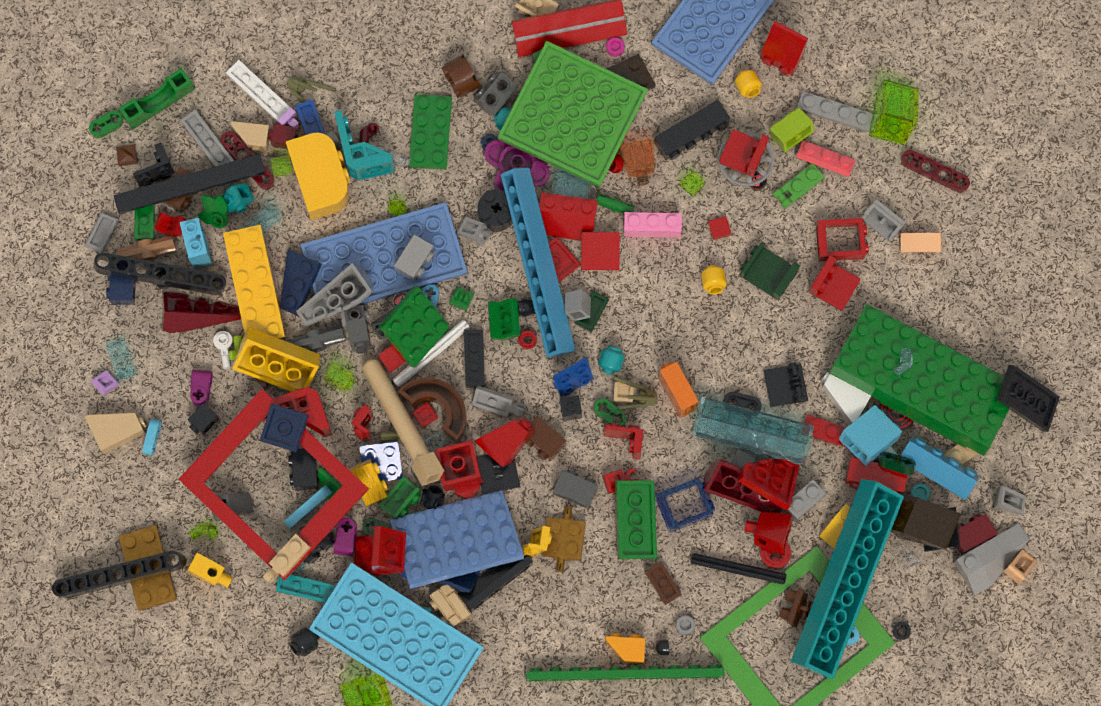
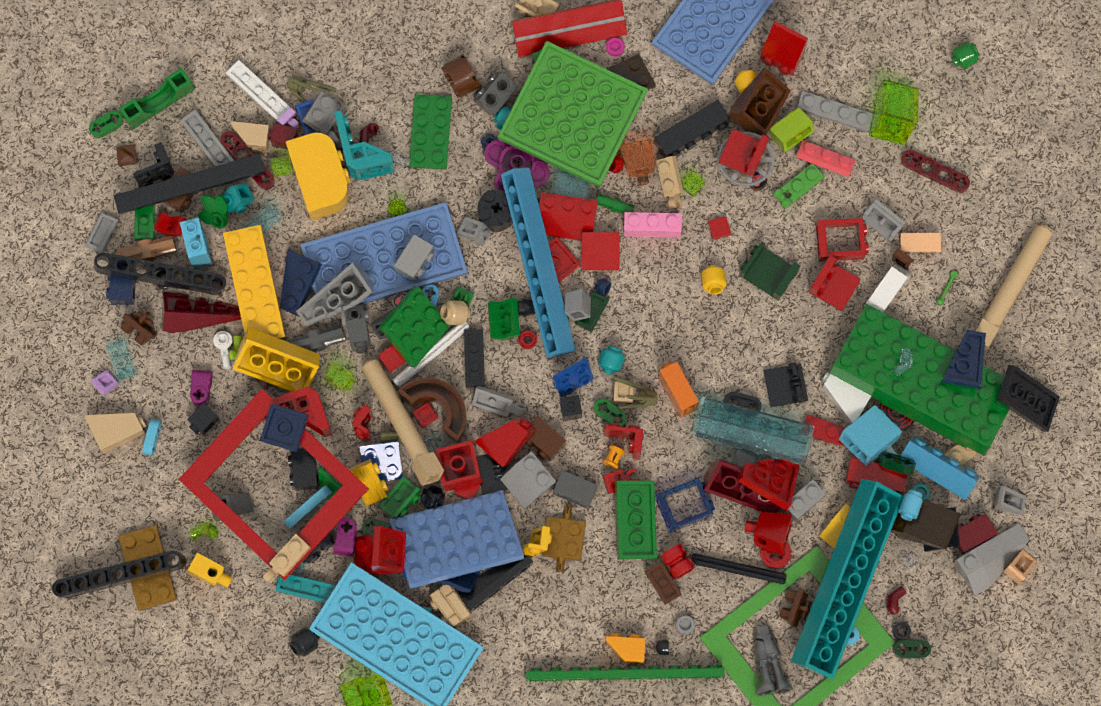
(142, 325): none -> reddish brown hips
(321, 113): none -> light grey plate
(454, 312): none -> tan head
(528, 480): none -> light grey slope
(603, 286): none -> dark blue plate
(615, 452): none -> light orange bush
(670, 180): none -> tan plate
(678, 562): none -> red wheel
(759, 103): none -> reddish brown slope
(768, 653): none -> flat silver piece
(889, 288): none -> white slope
(893, 600): none -> dark red arm
(902, 259): none -> reddish brown tile
(911, 505): none -> medium azure brick
(911, 644): none -> dark green beam
(953, 275): none -> bright green hinge
(965, 55): none -> green head
(967, 362): none -> dark blue wing
(1014, 282): none -> tan brick

